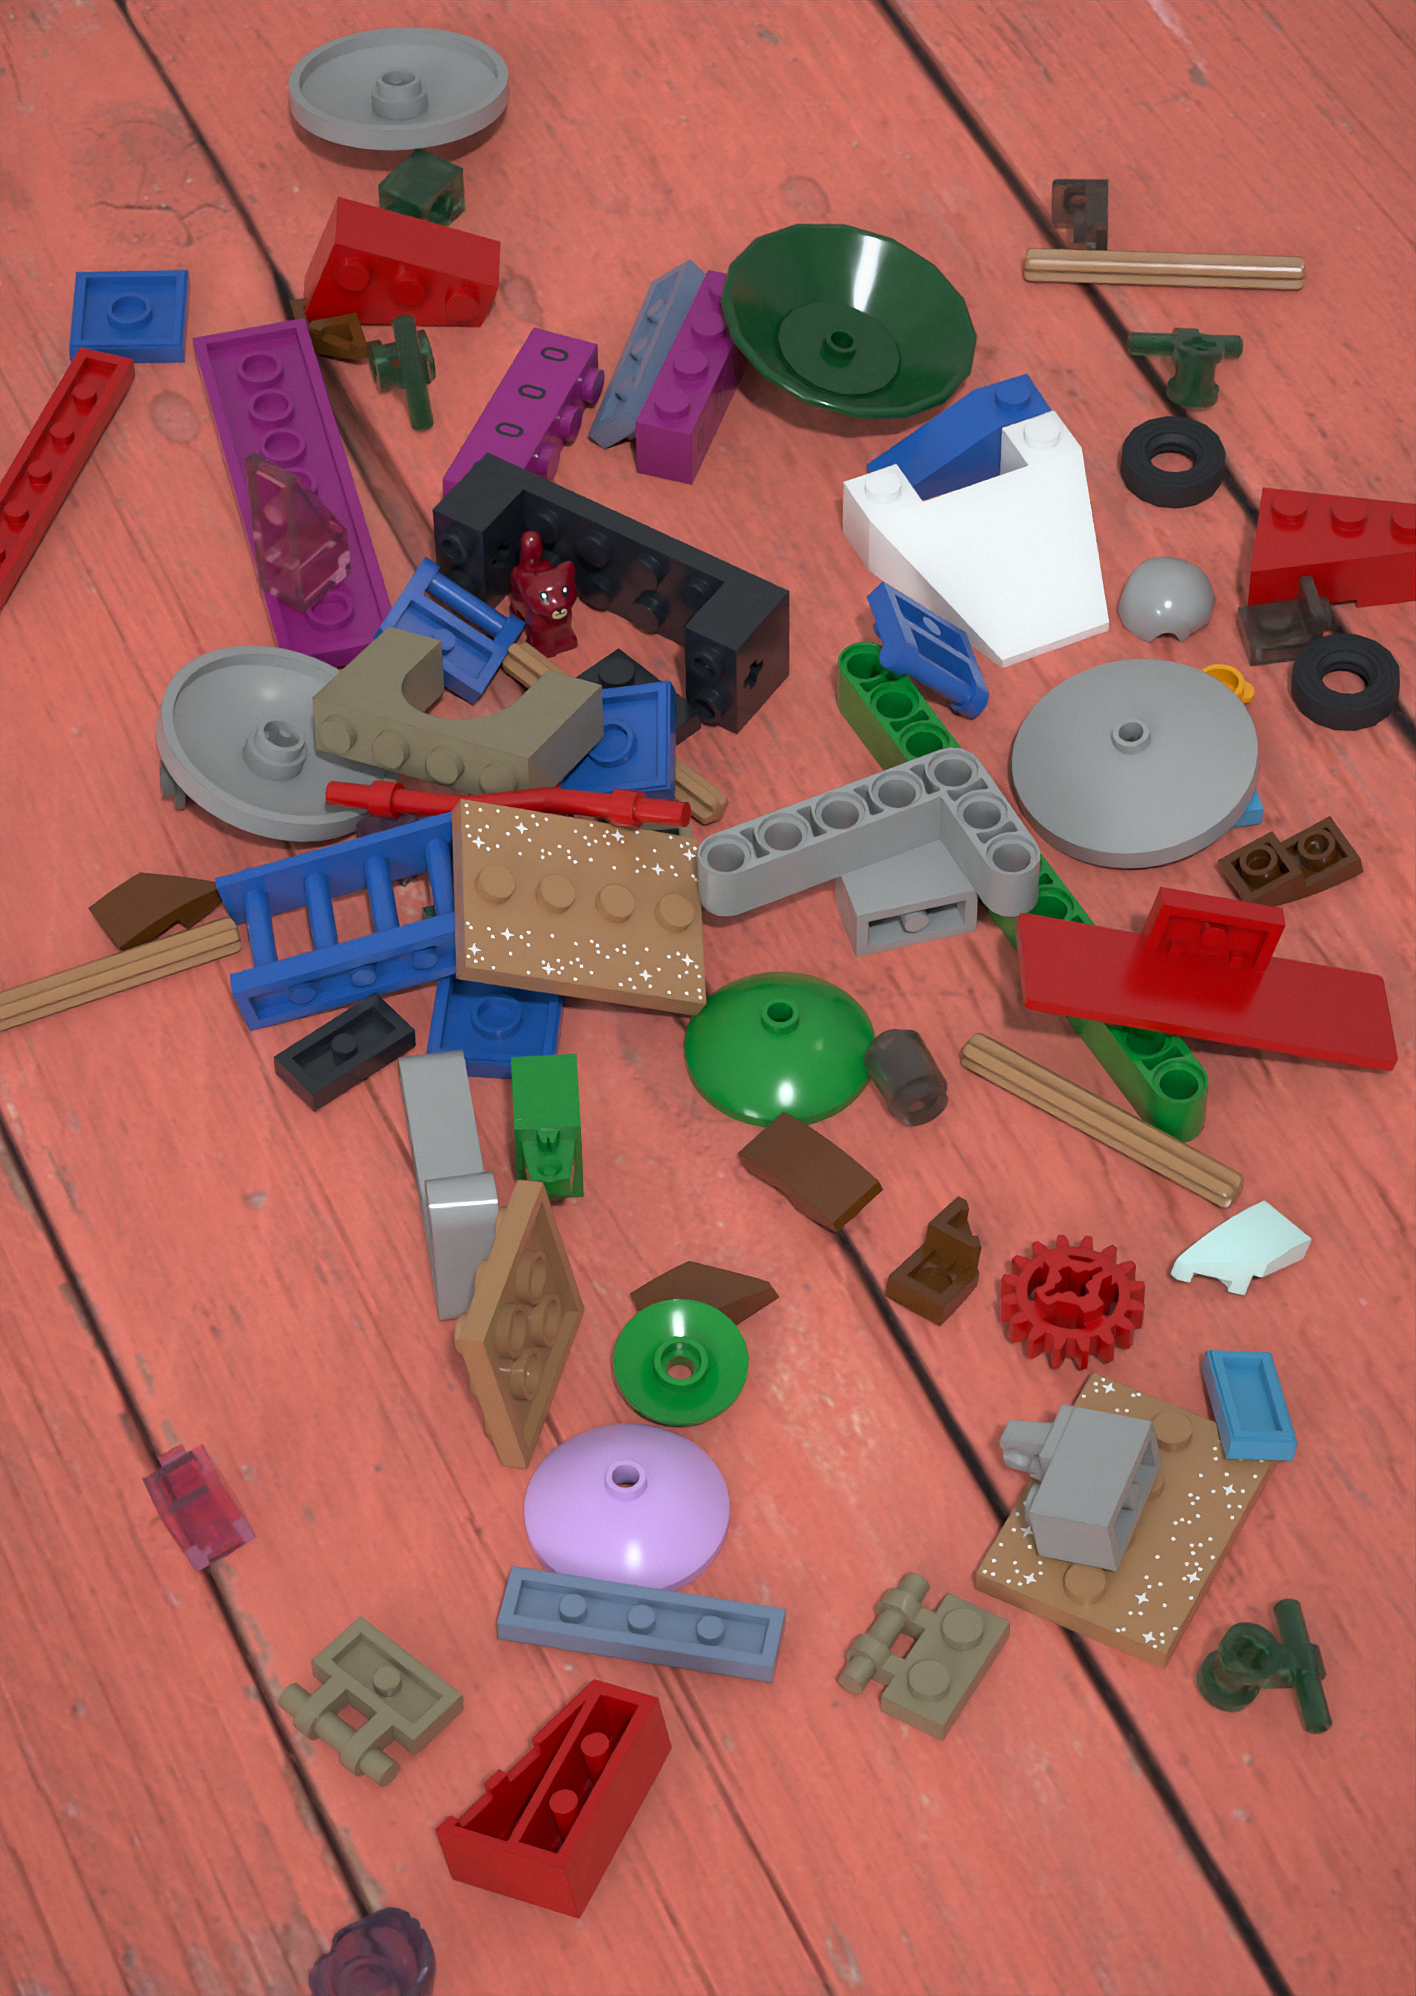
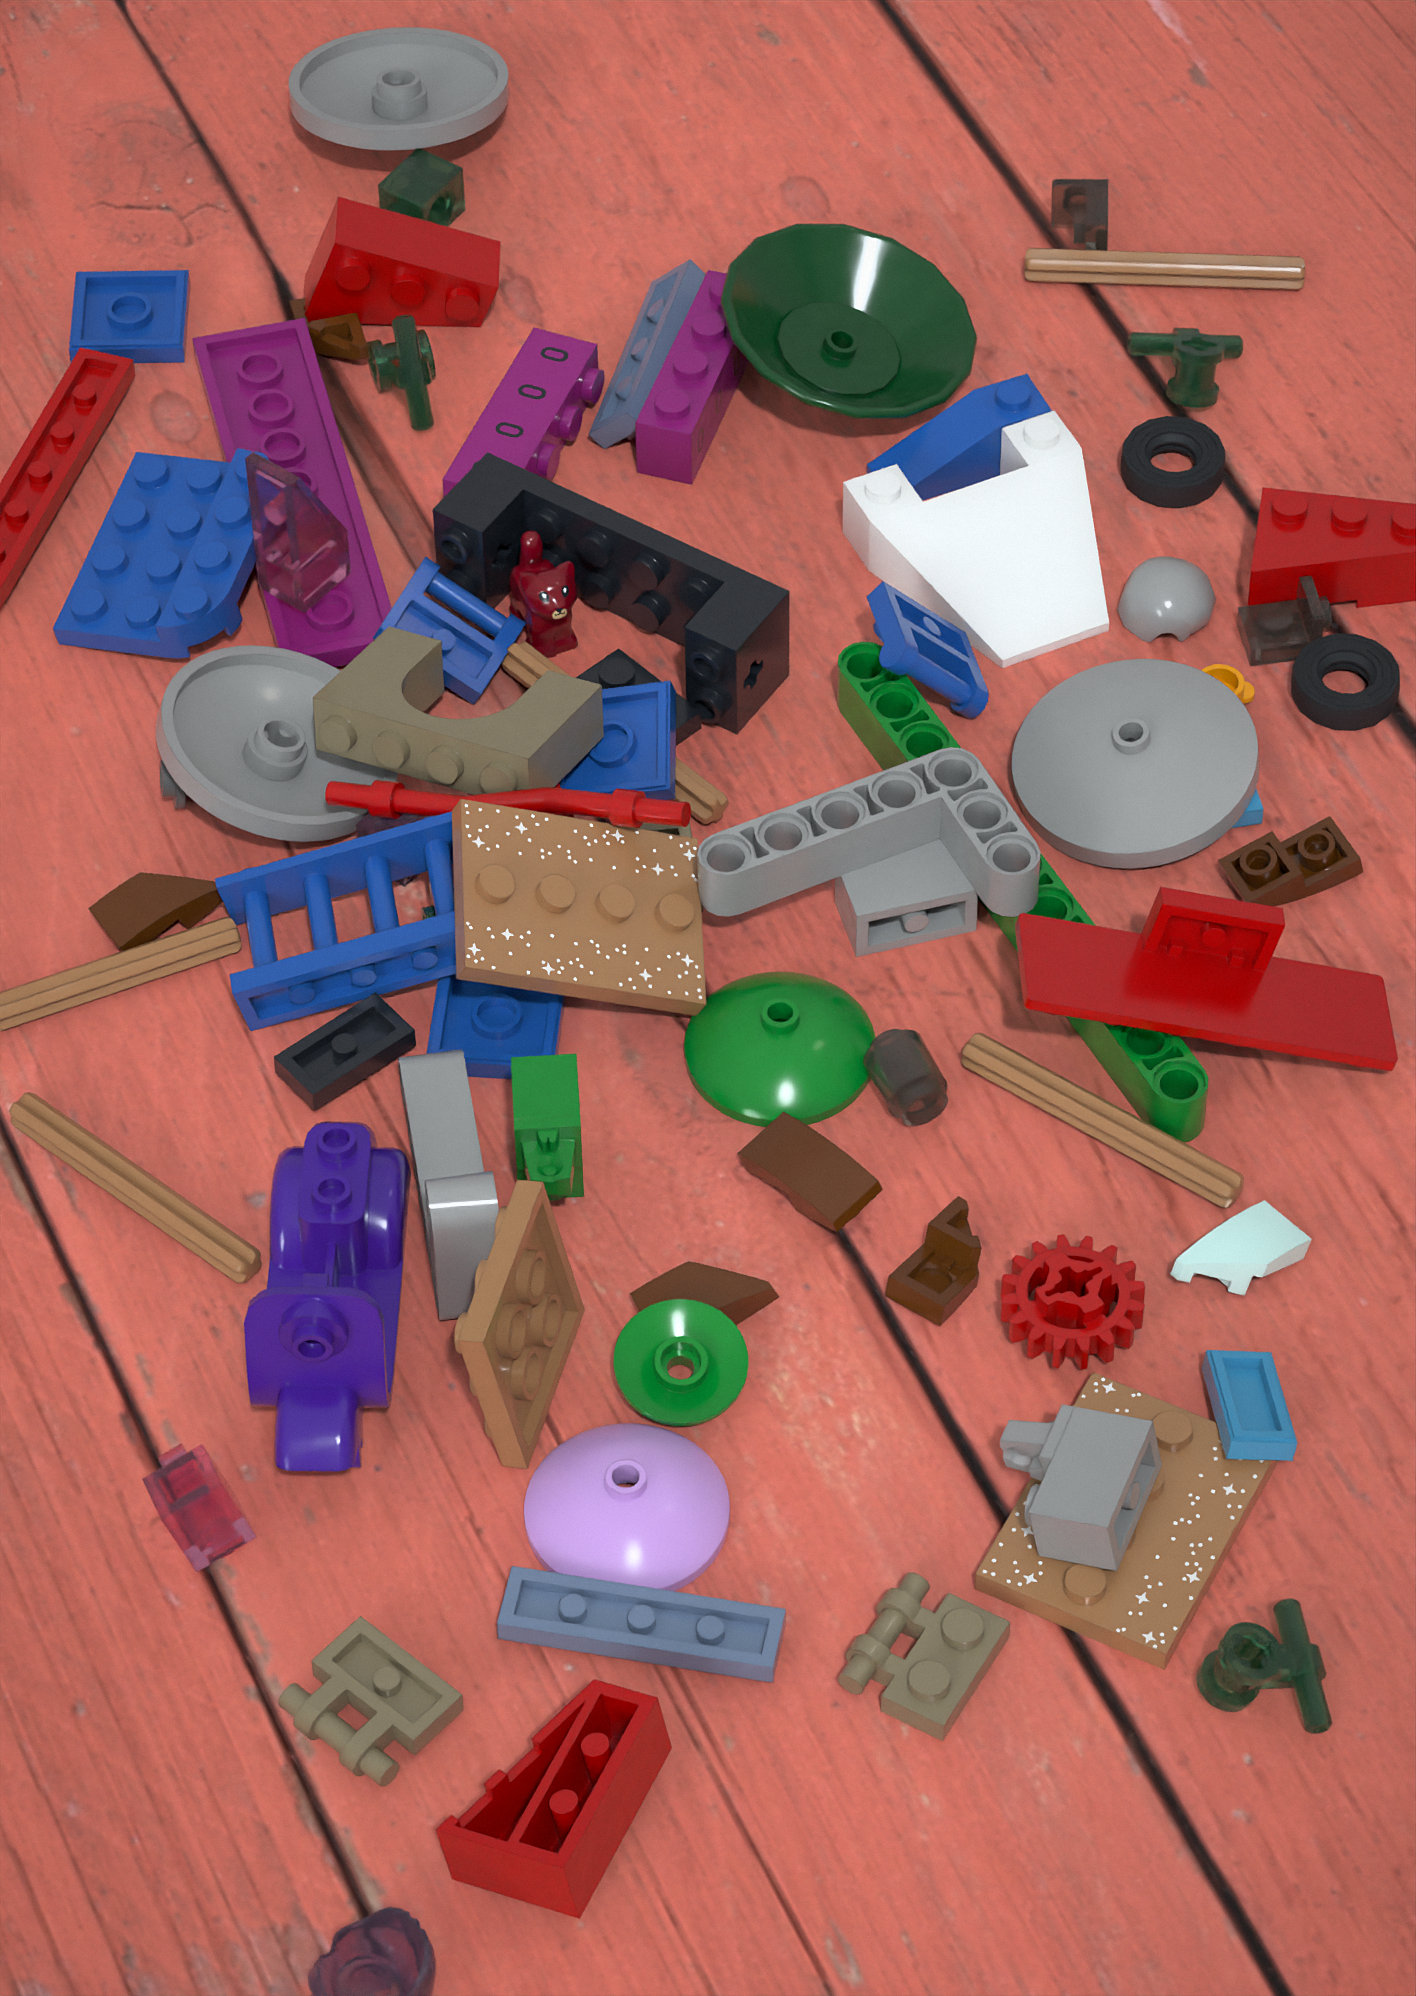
(136, 1188): none -> medium nougat axle
(165, 559): none -> blue plate
(331, 1306): none -> dark purple piece

